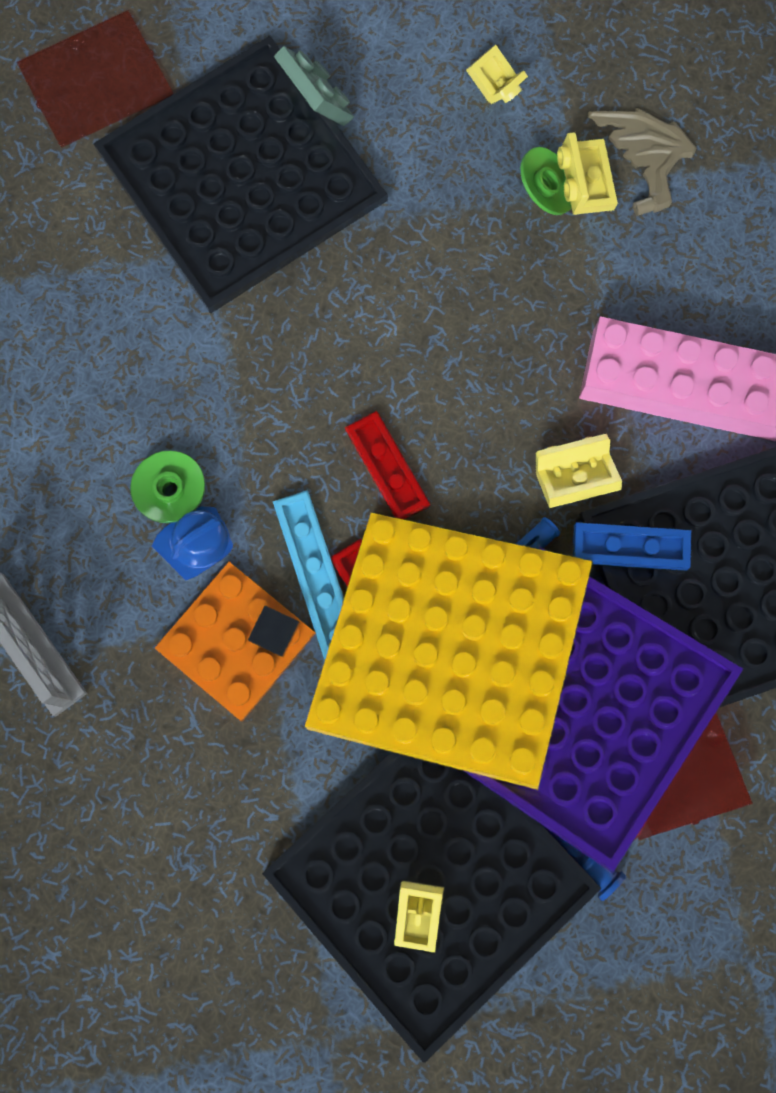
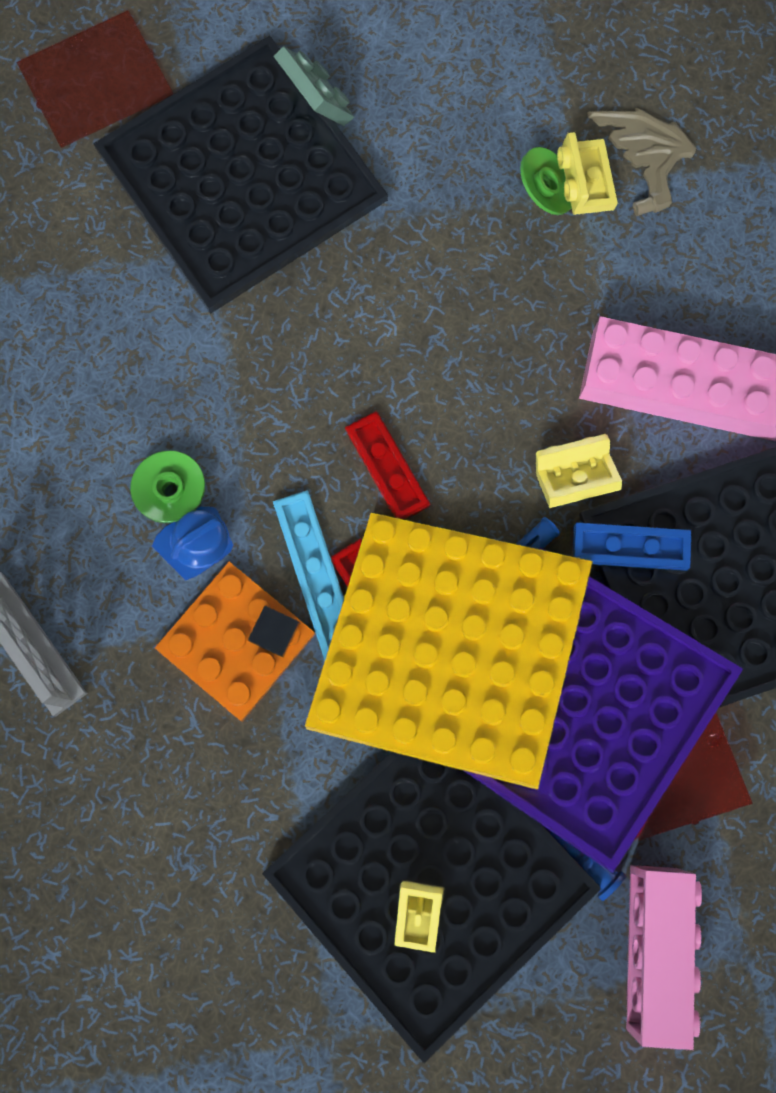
(495, 76): light yellow bracket -> none
(663, 957): none -> bright pink brick

